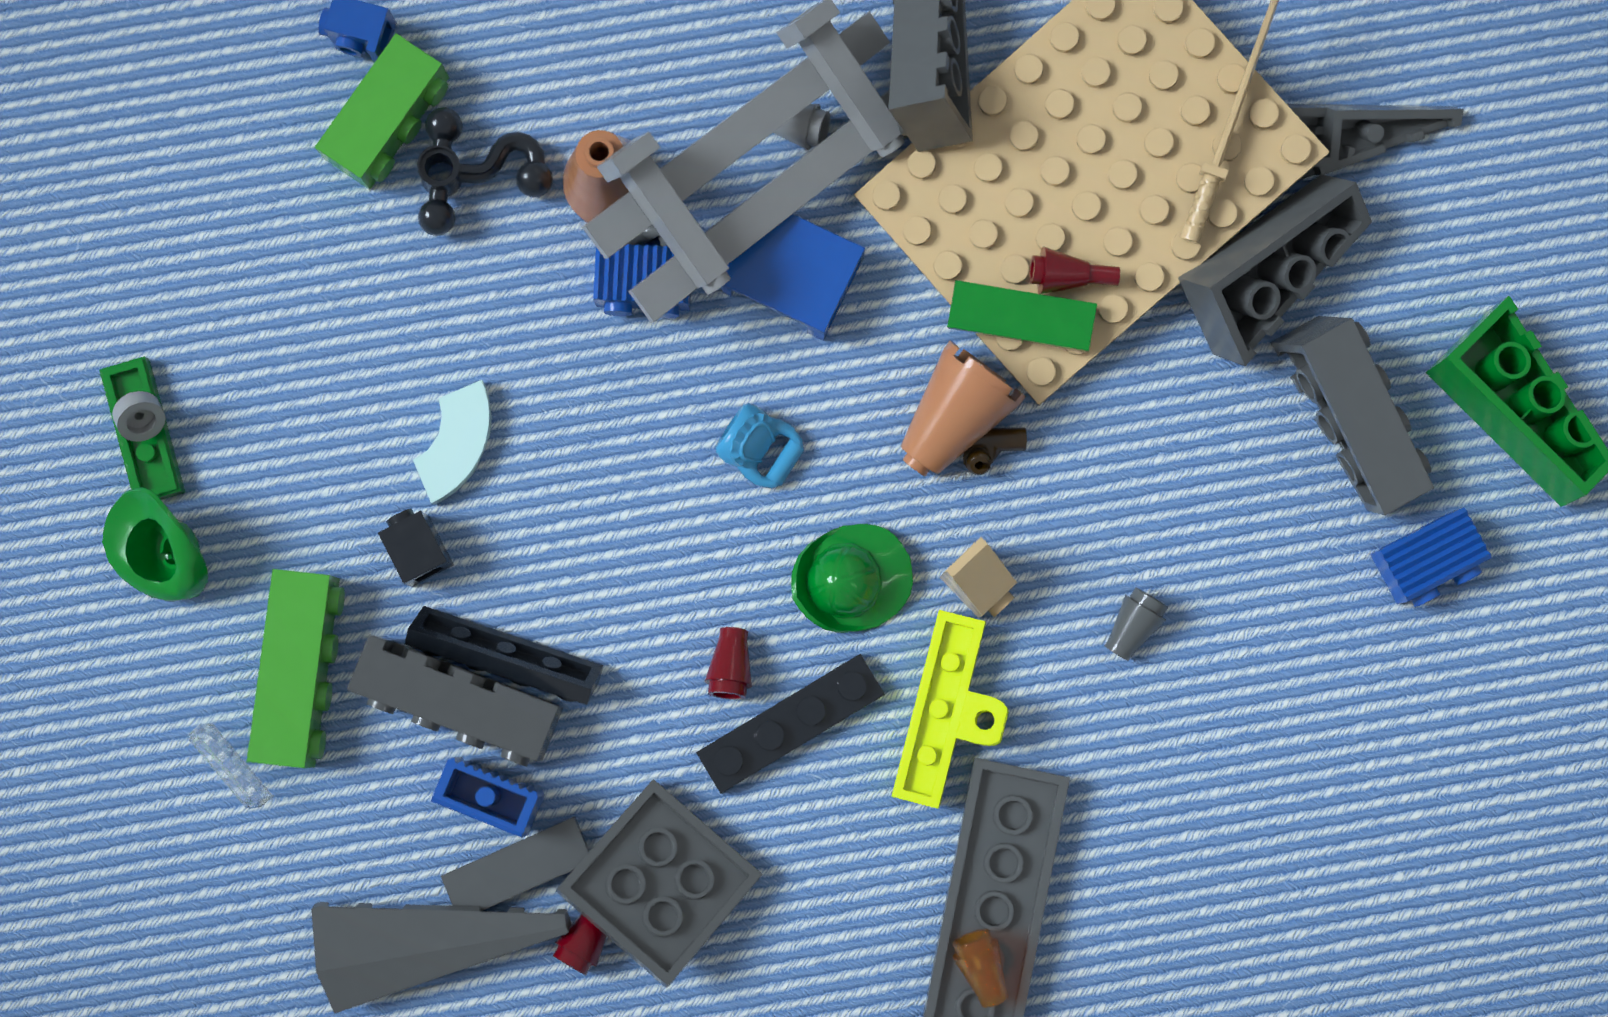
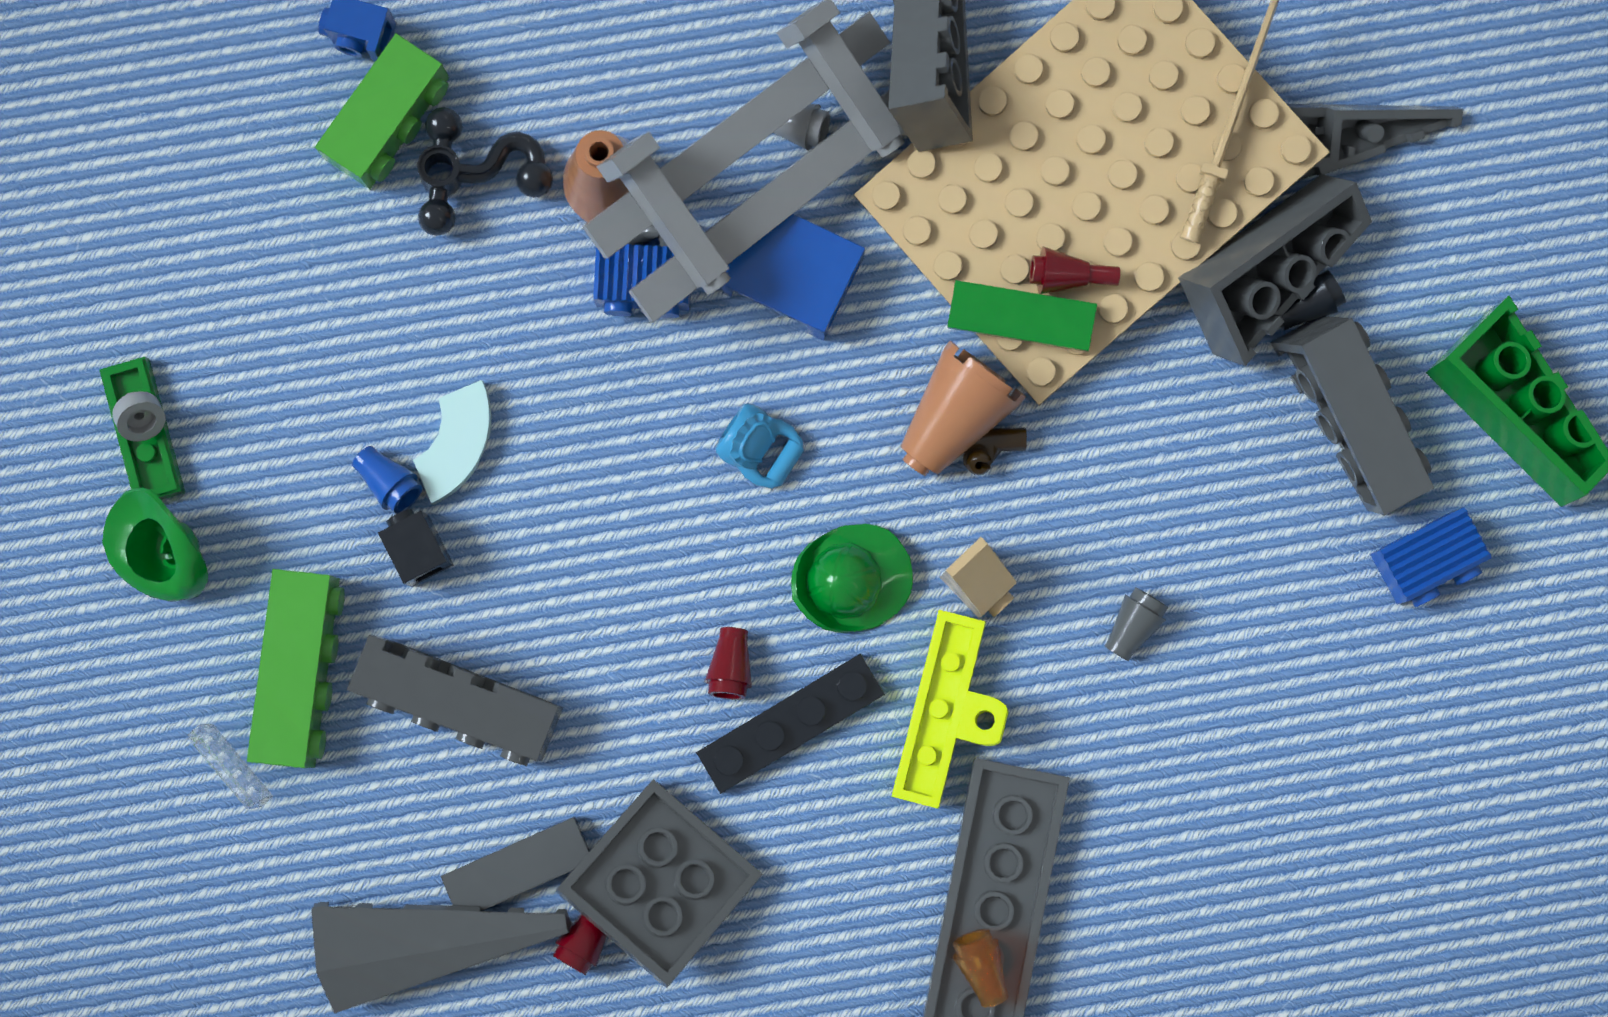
(388, 481): none -> blue cone
(488, 796): blue brick -> none
(504, 655): black plate -> none
(1319, 303): none -> black cone

